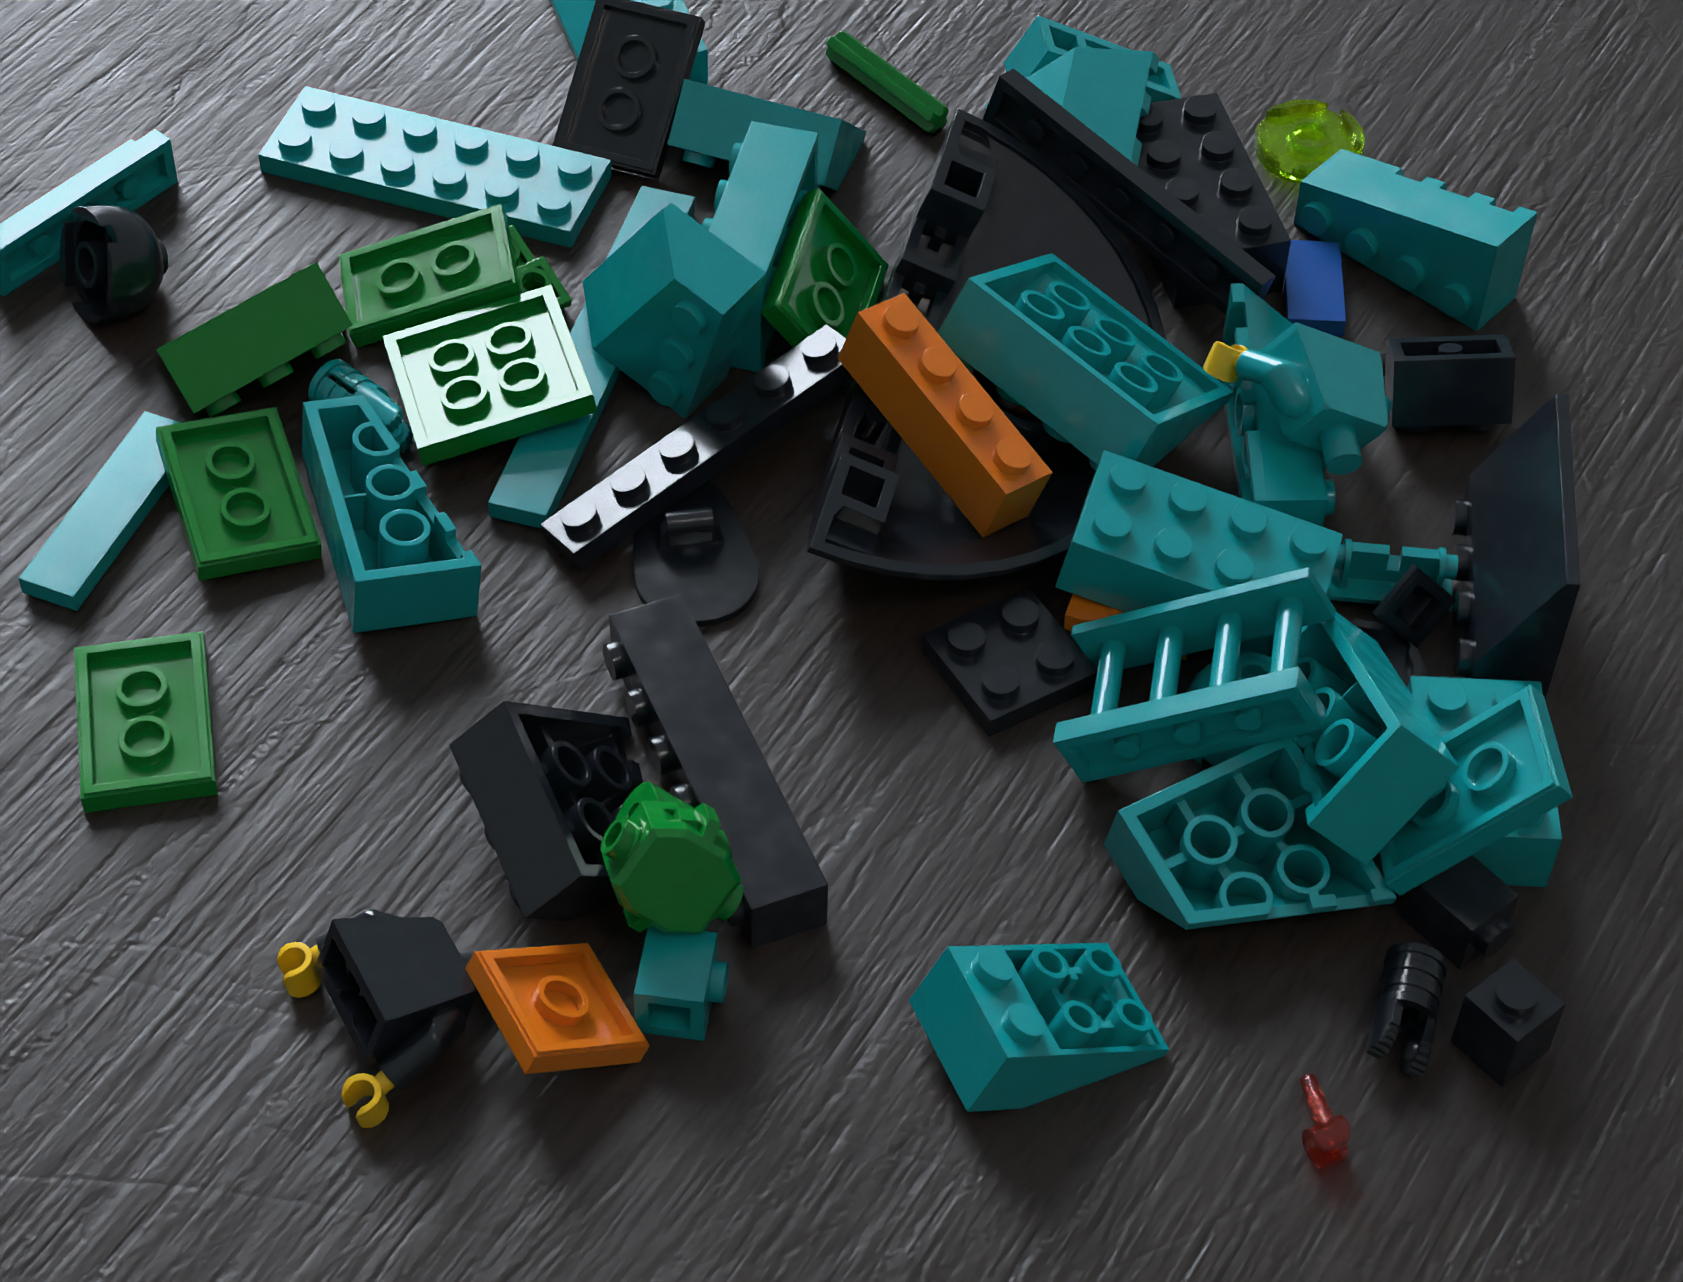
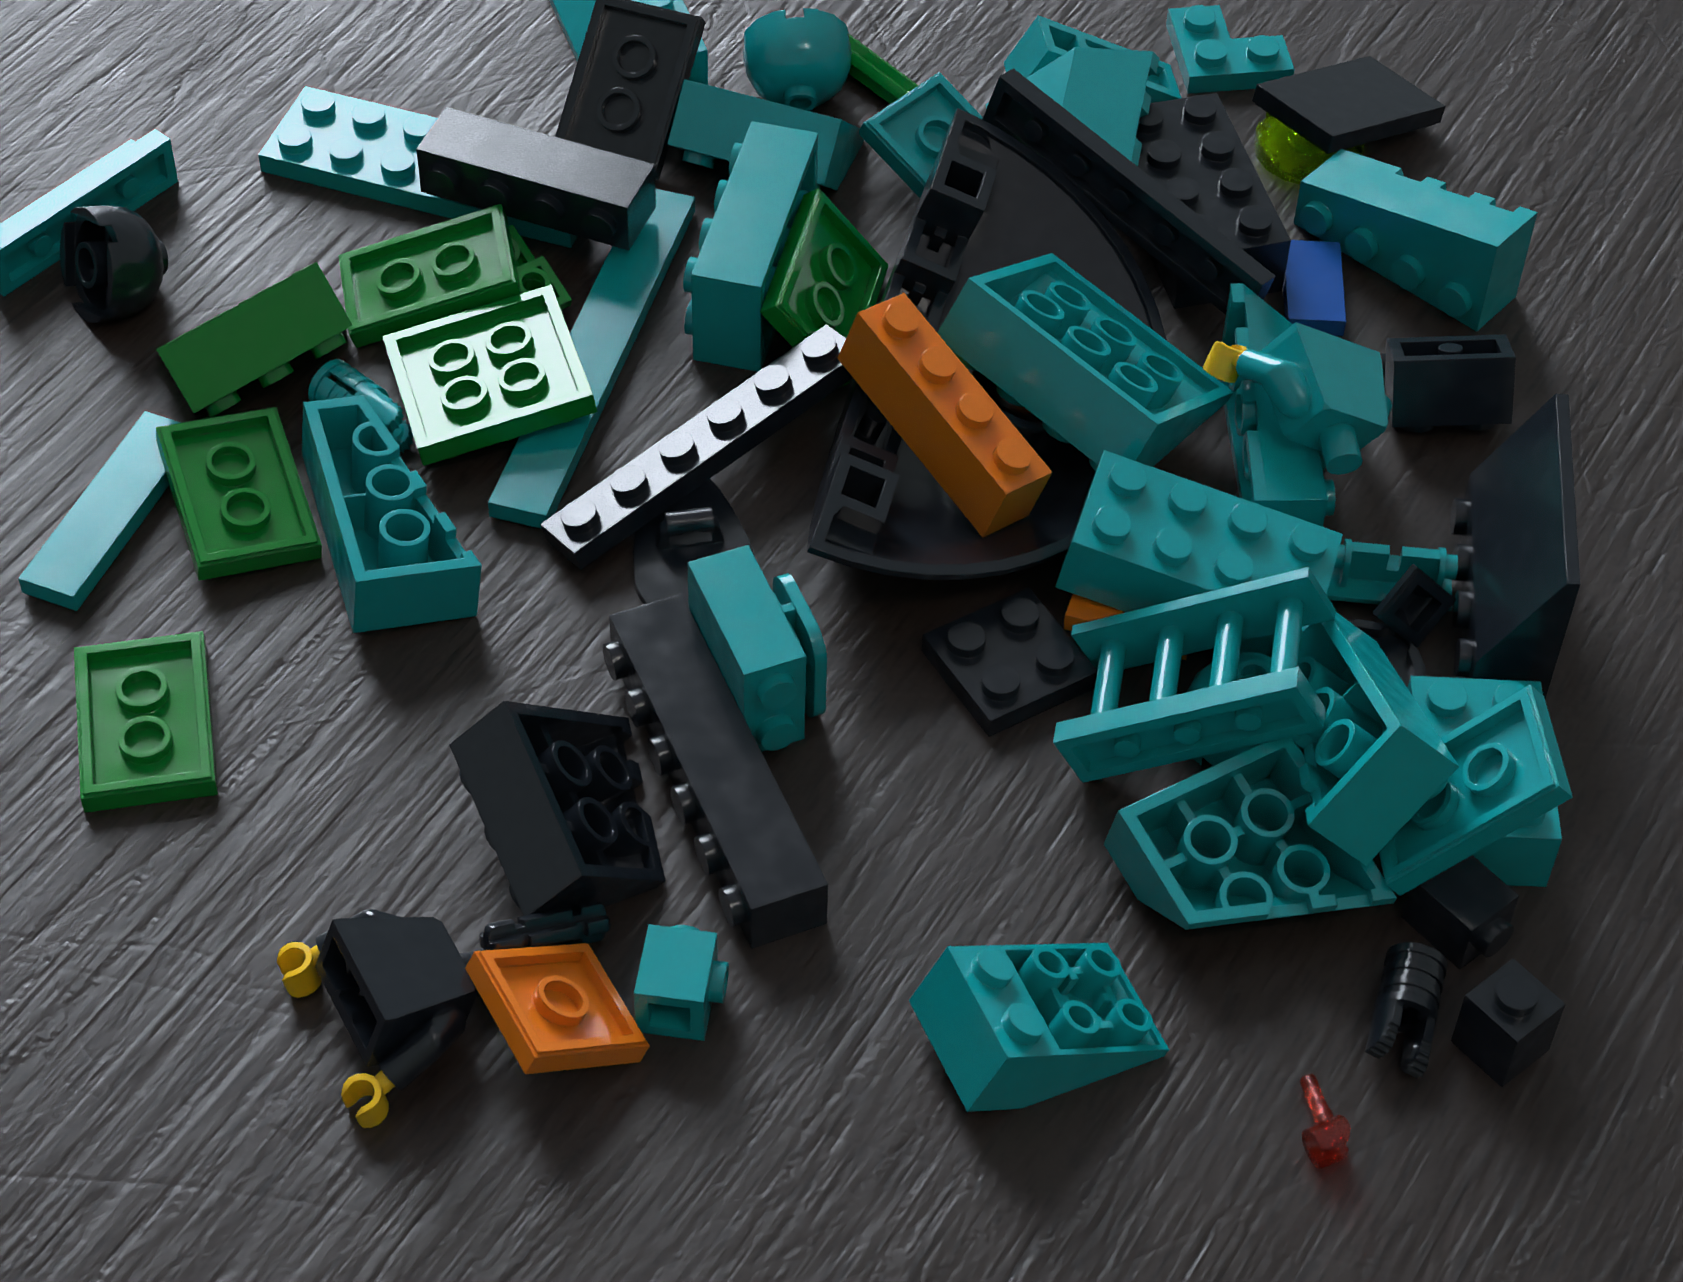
(537, 178): none -> brick
(549, 928): none -> black axle
(670, 863): green piece -> none
(672, 308): teal wedge -> none
(761, 643): none -> teal brick
(797, 58): none -> teal cylinder
(914, 128): none -> teal tile
(1215, 61): none -> teal plate
(1348, 104): none -> black tile

